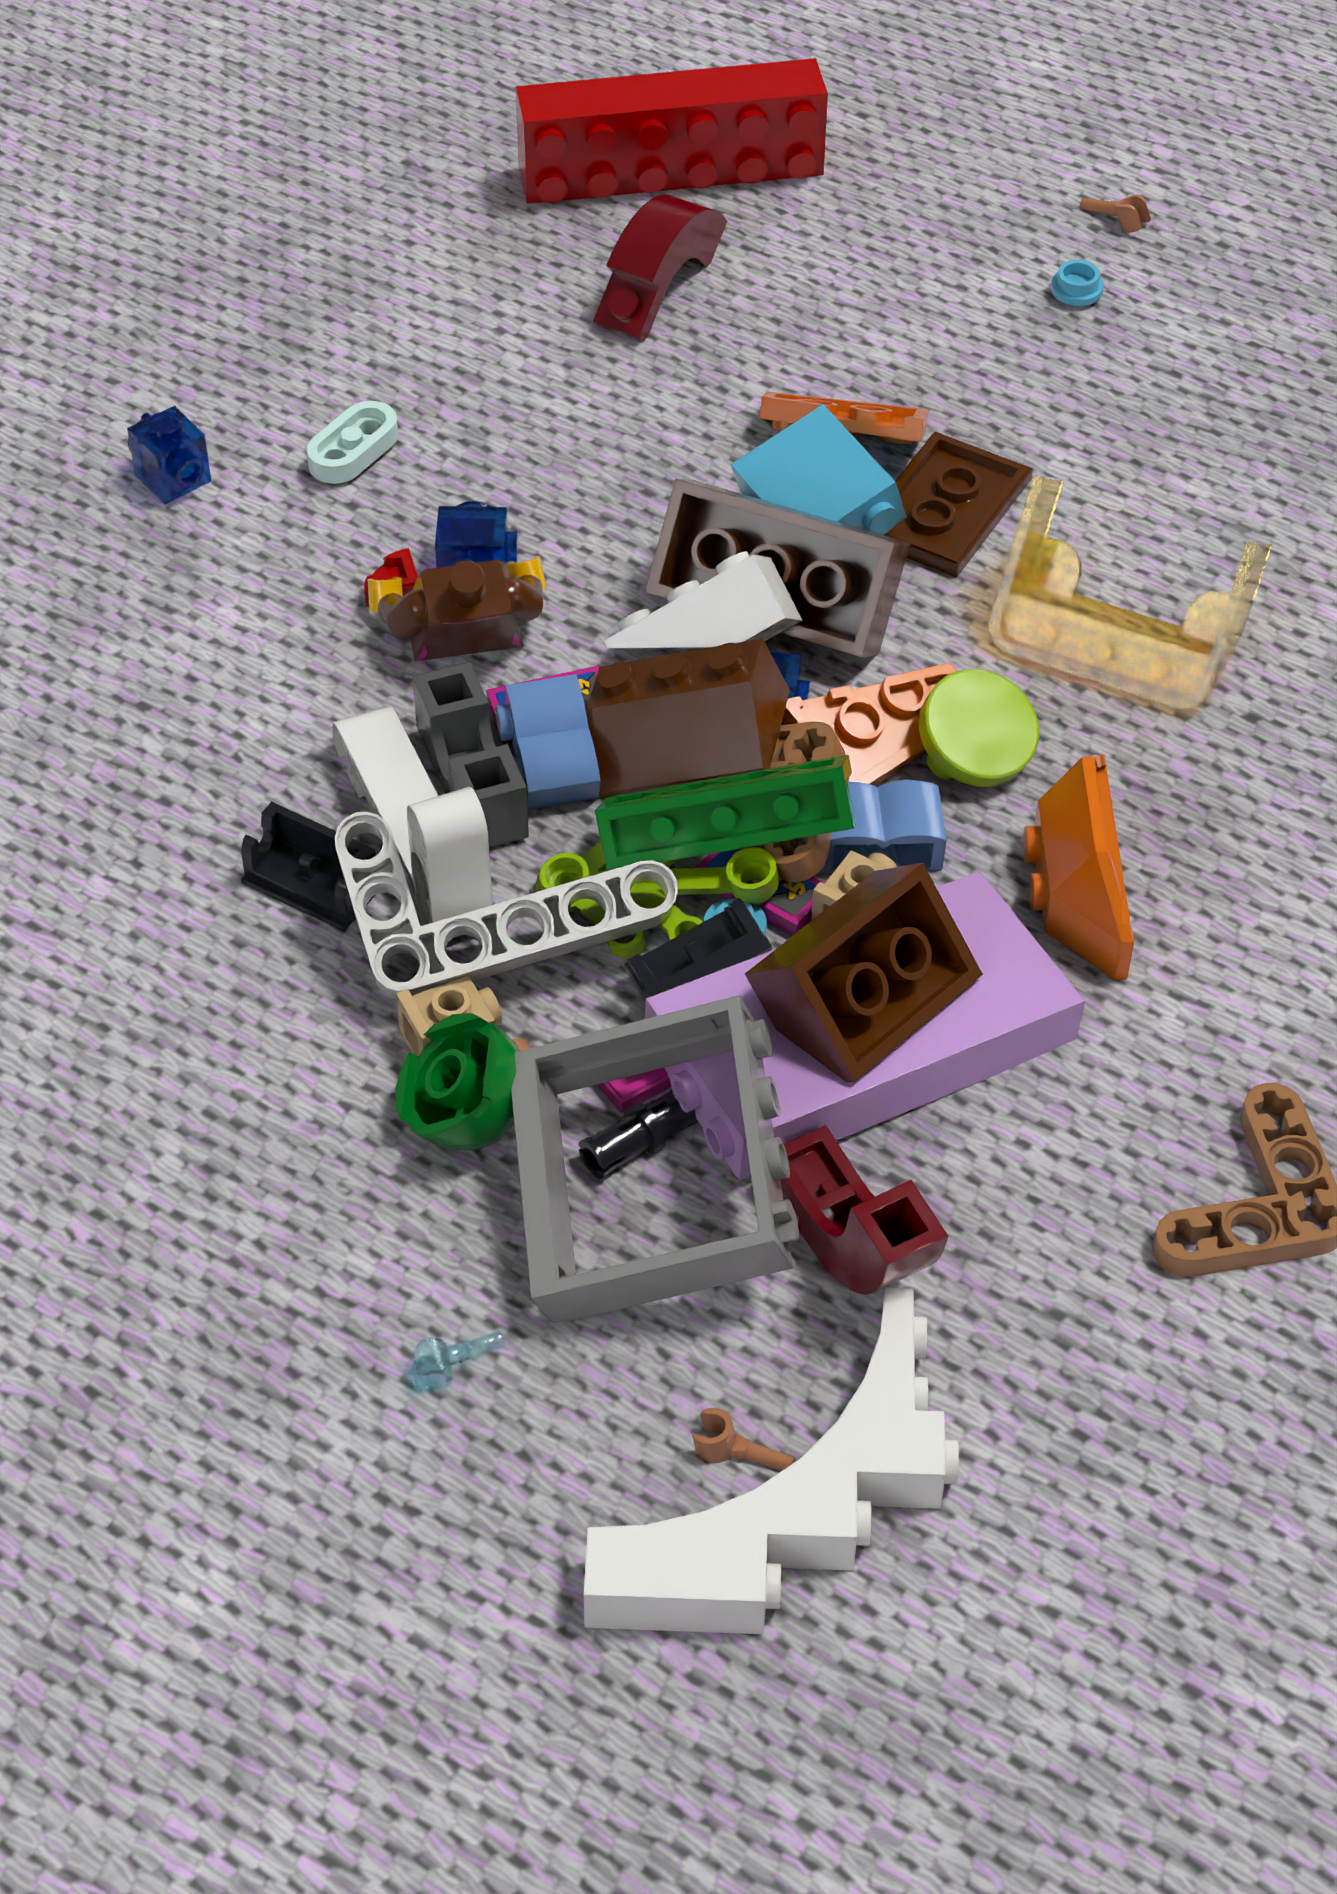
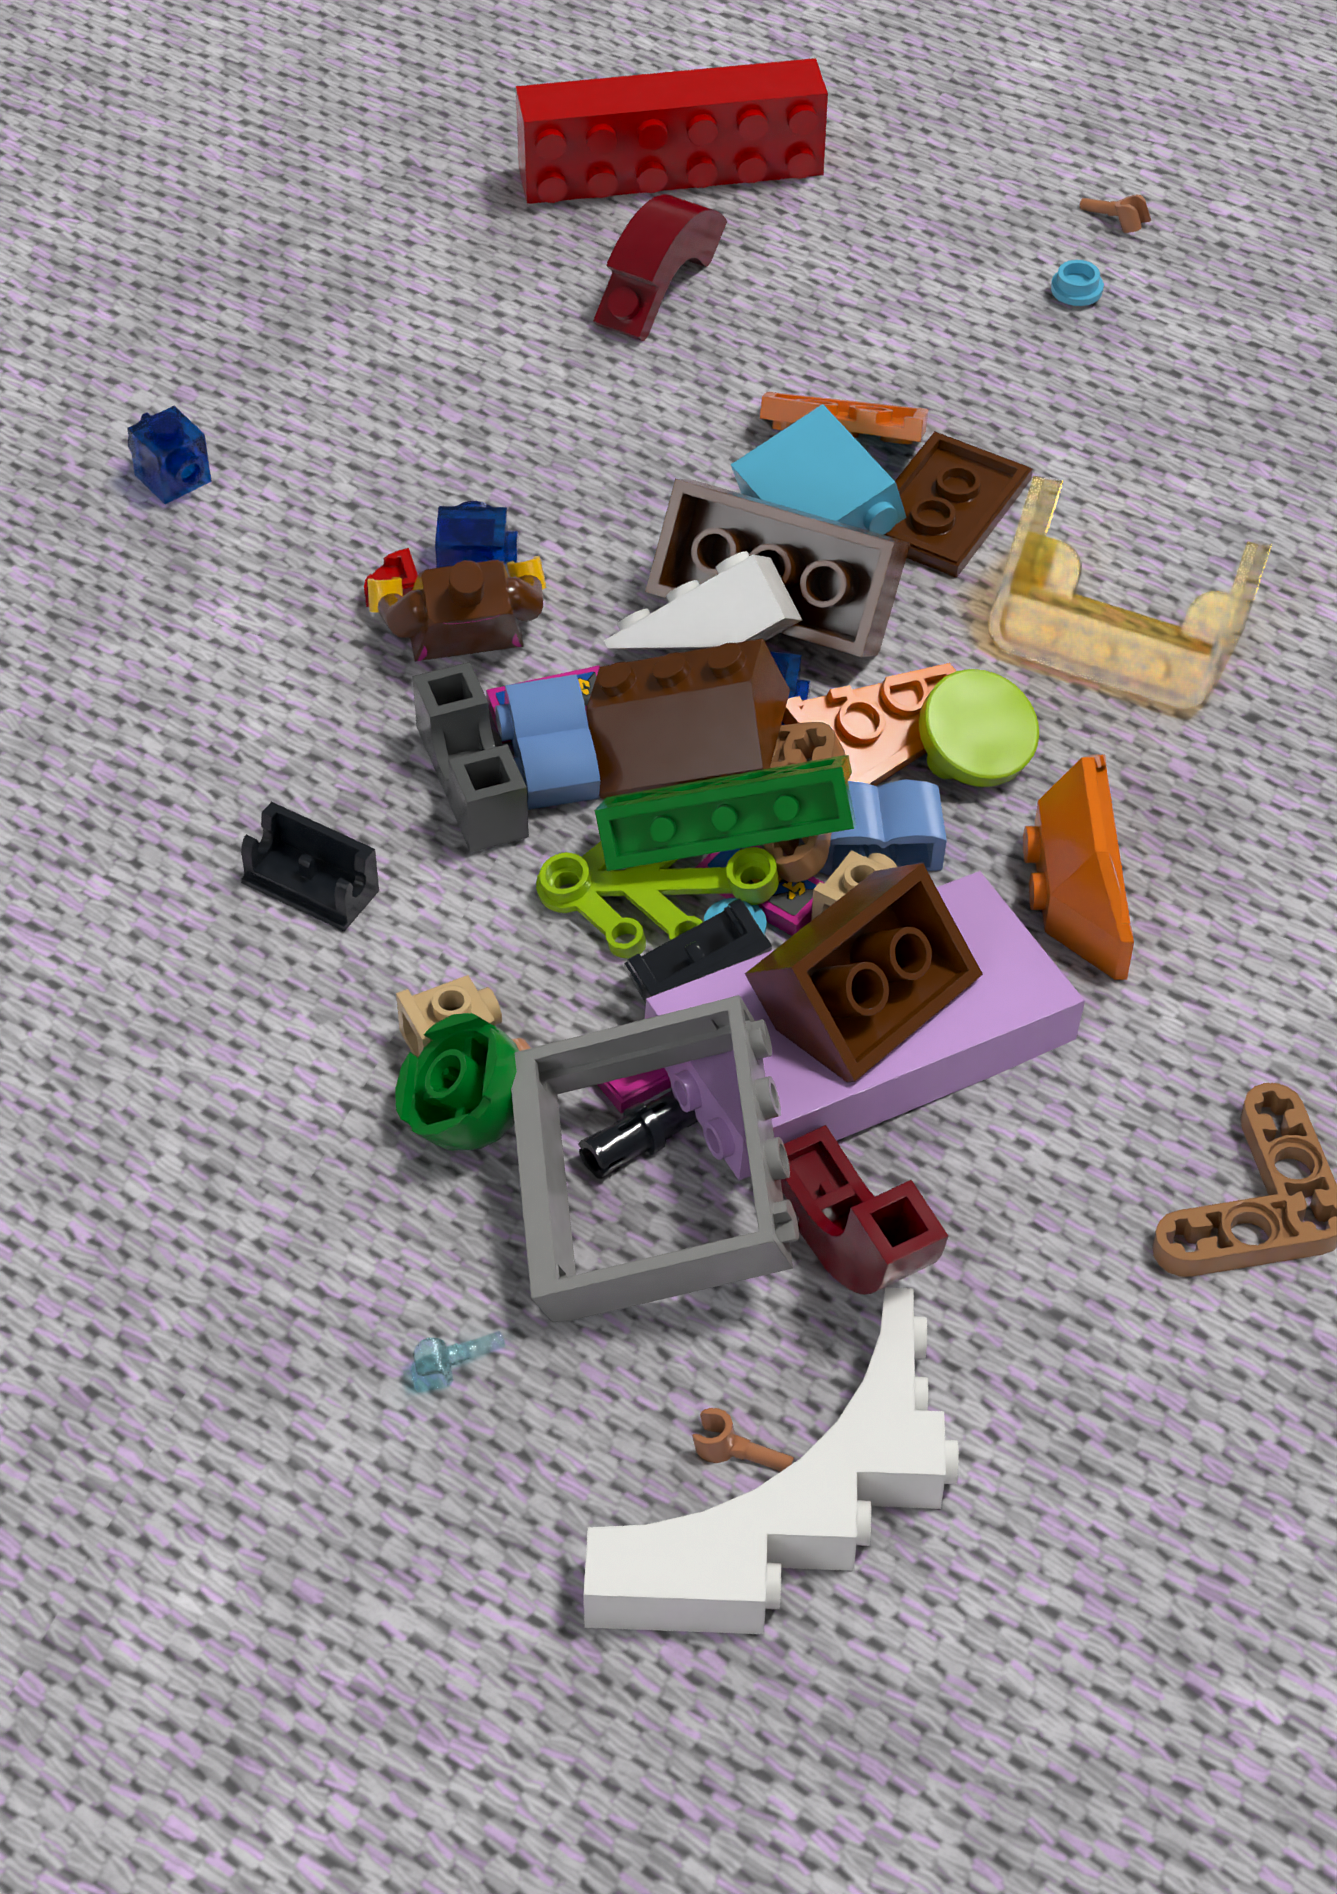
(347, 447): light aqua plate -> none
(436, 836): white beam -> none
(487, 924): white beam -> none

